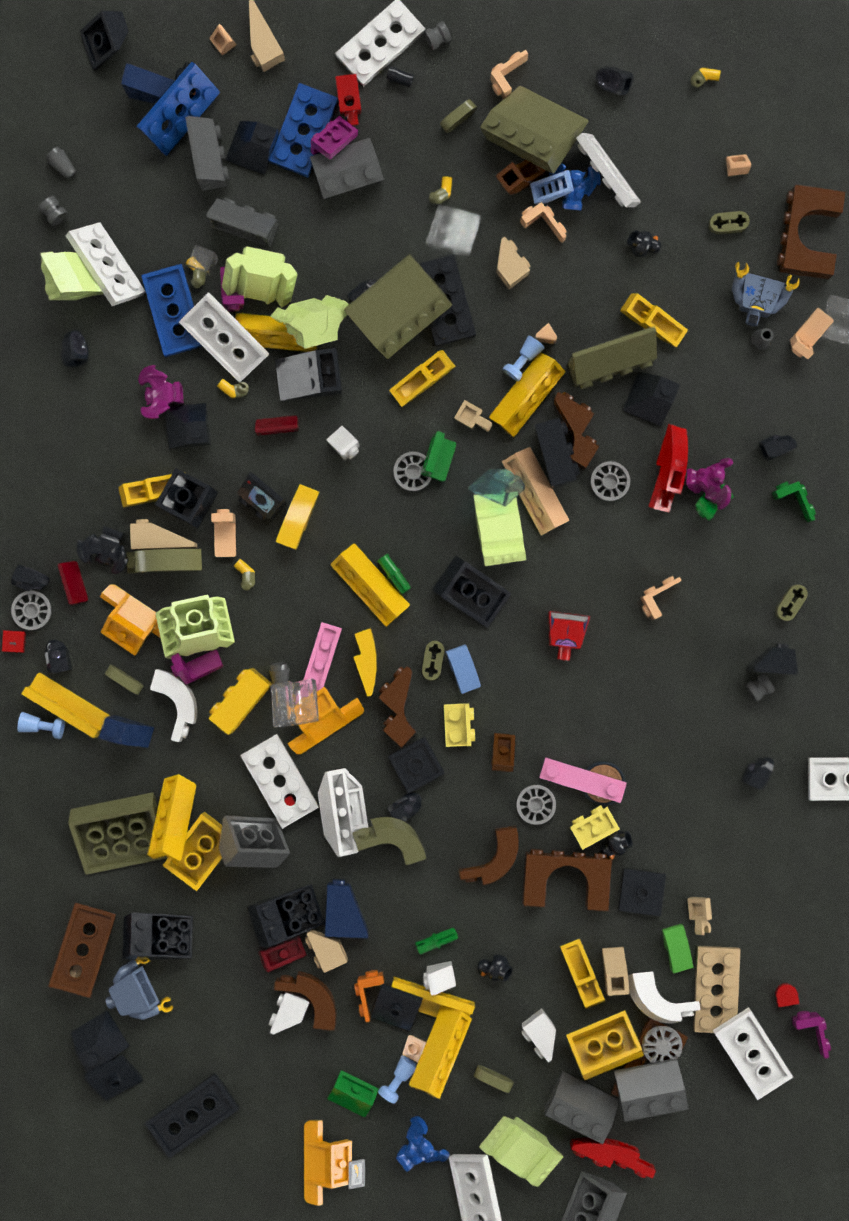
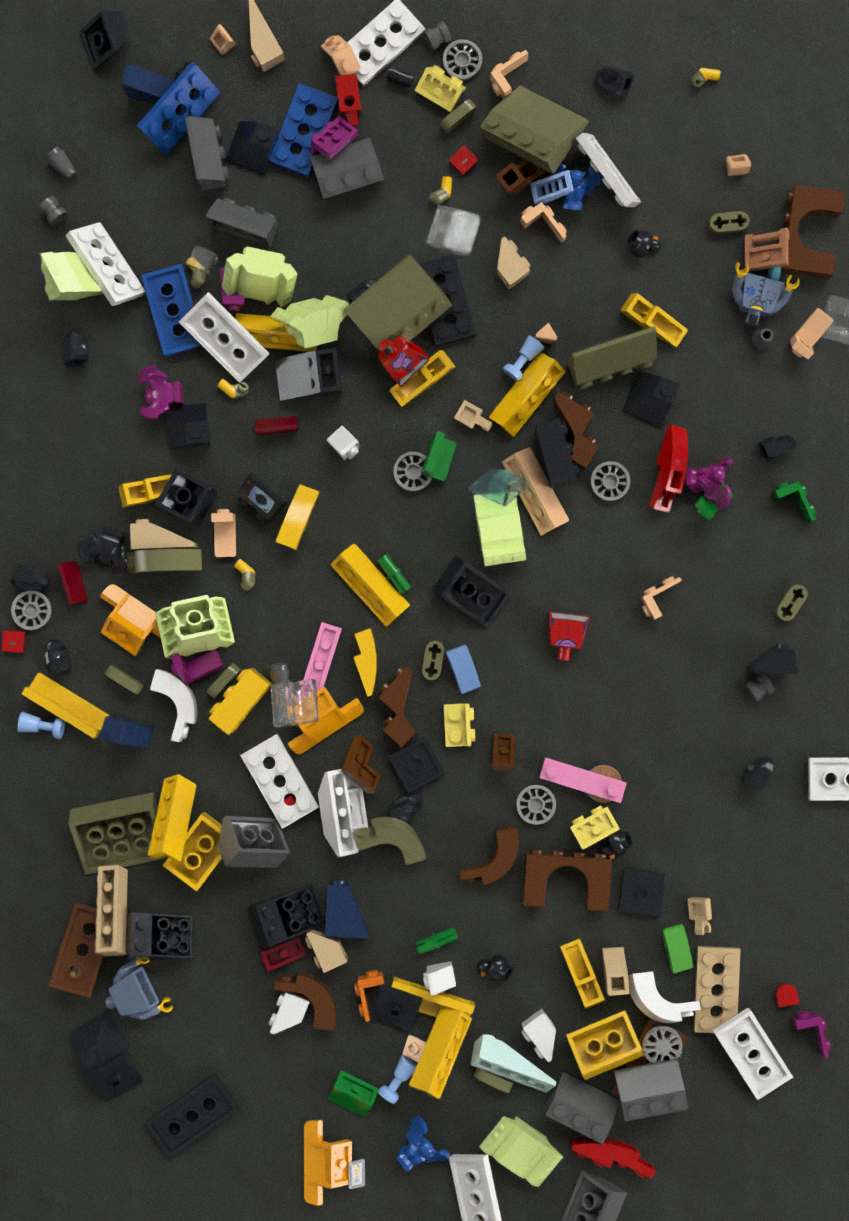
(111, 910): none -> tan brick
(223, 681): none -> olive beam
(341, 55): none -> light nougat bracket
(357, 766): none -> reddish brown plate
(402, 358): none -> red torso
(440, 87): none -> light yellow bracket
(462, 59): none -> light grey wheel
(463, 160): none -> red tile
(502, 1060): none -> light aqua slope
(767, 256): none -> nougat plate
(774, 273): none -> medium azure tile

